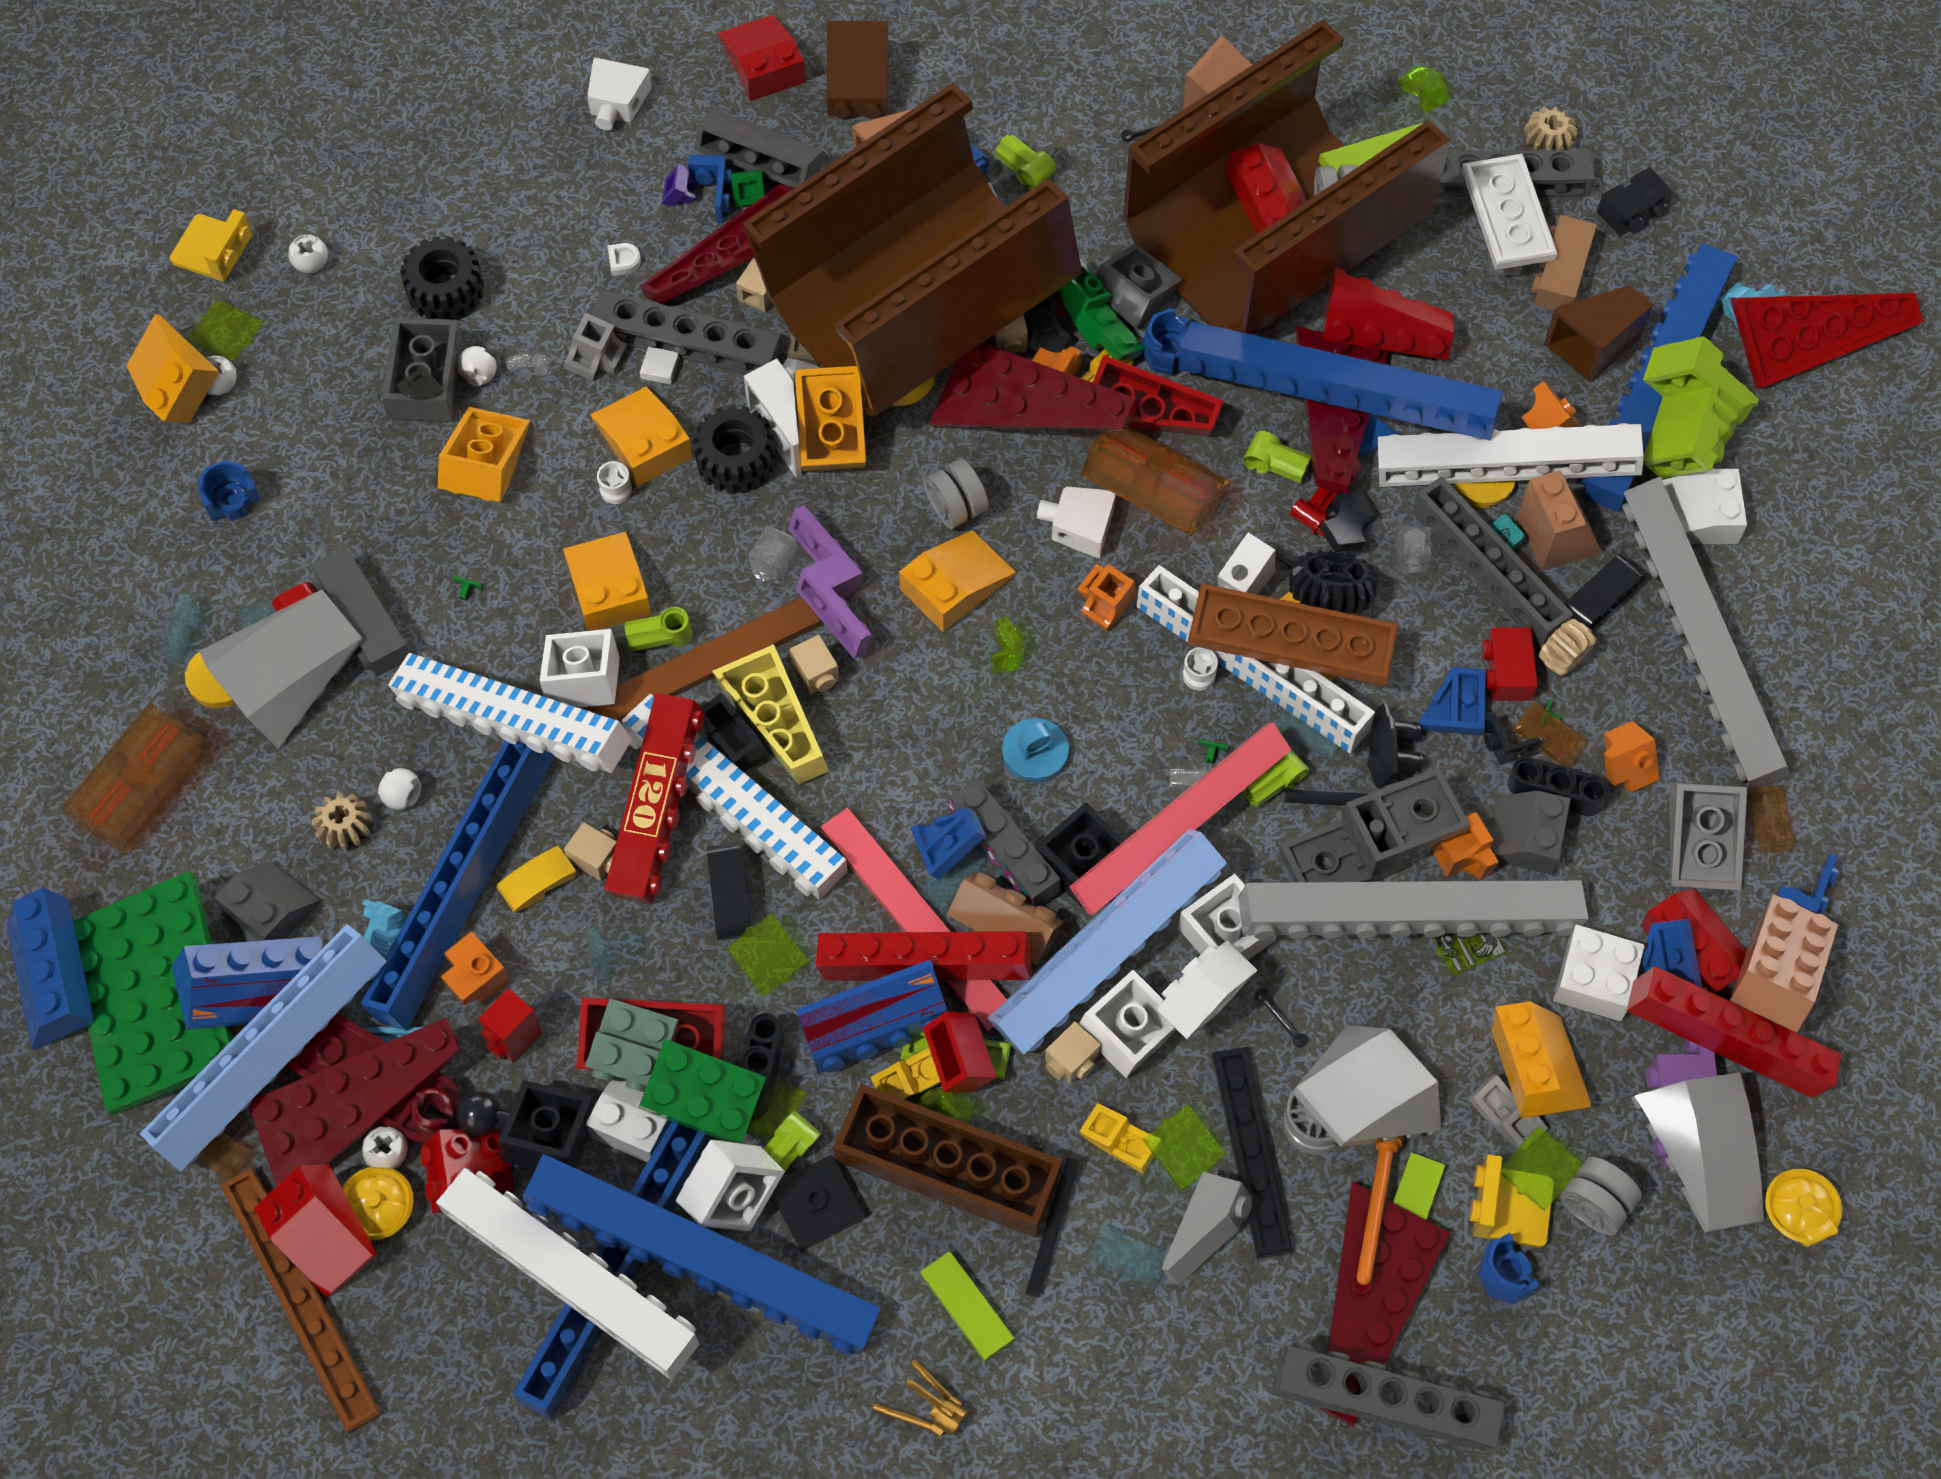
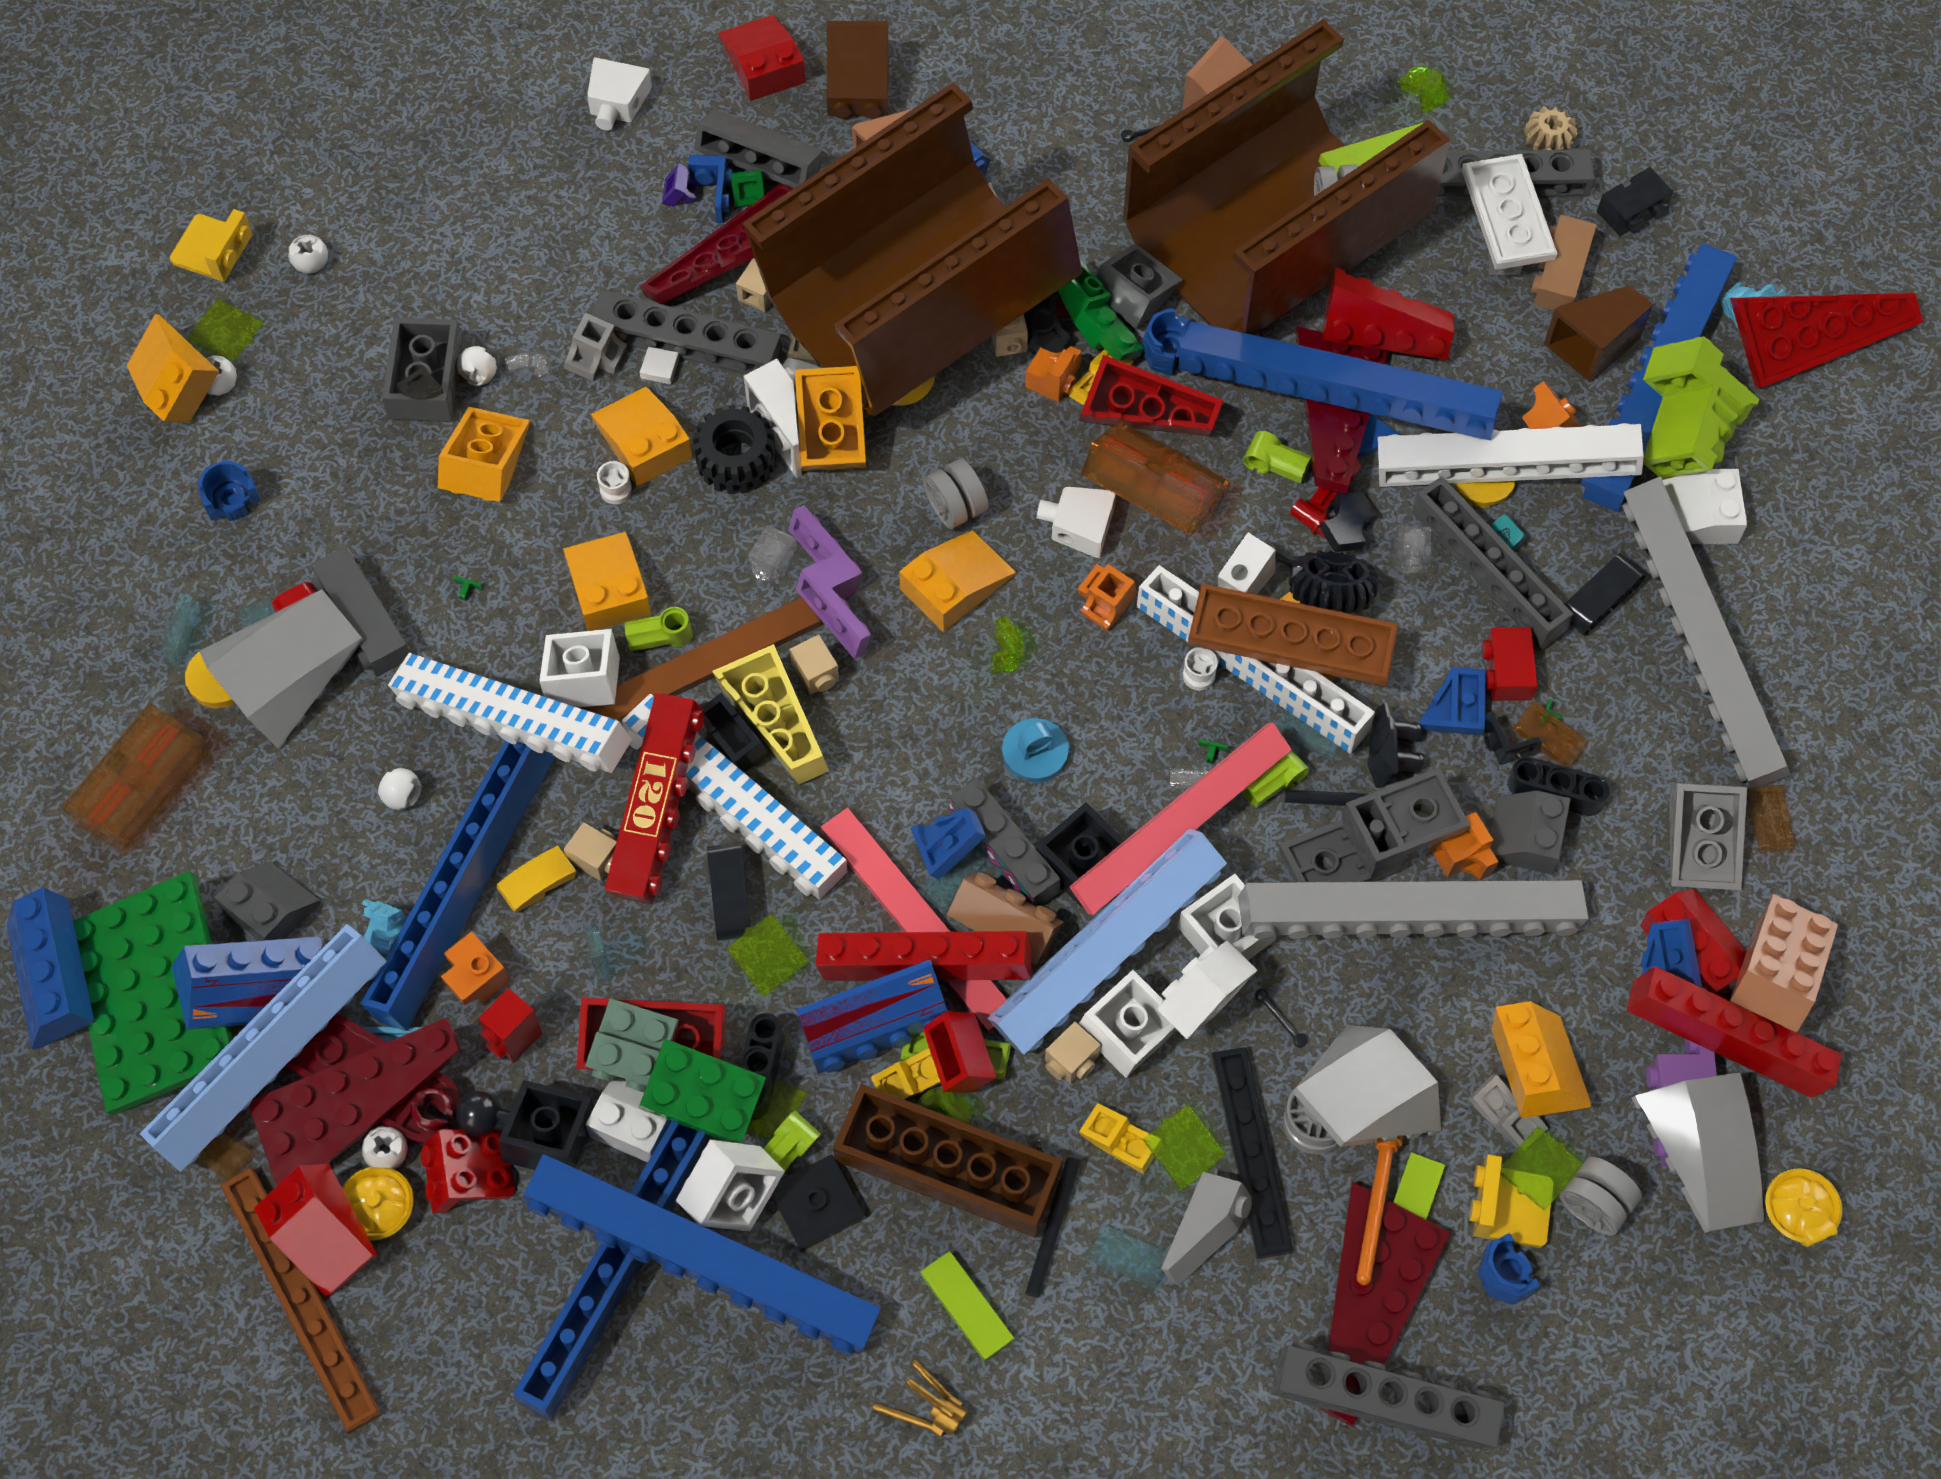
(354, 821): tan gear -> none
(446, 298): black tyre -> none
(569, 1273): white brick -> none
(623, 258): white tile -> none
(1017, 393): dark red wing -> none
(1029, 166): lime piece -> none
(1264, 184): red slope -> none
(1467, 952): piece -> none
(1555, 522): nougat slope -> none
(1567, 647): tan gear -> none
(1598, 972): white brick -> none
(1630, 757): orange brick -> none
(1817, 902): blue bracket -> none

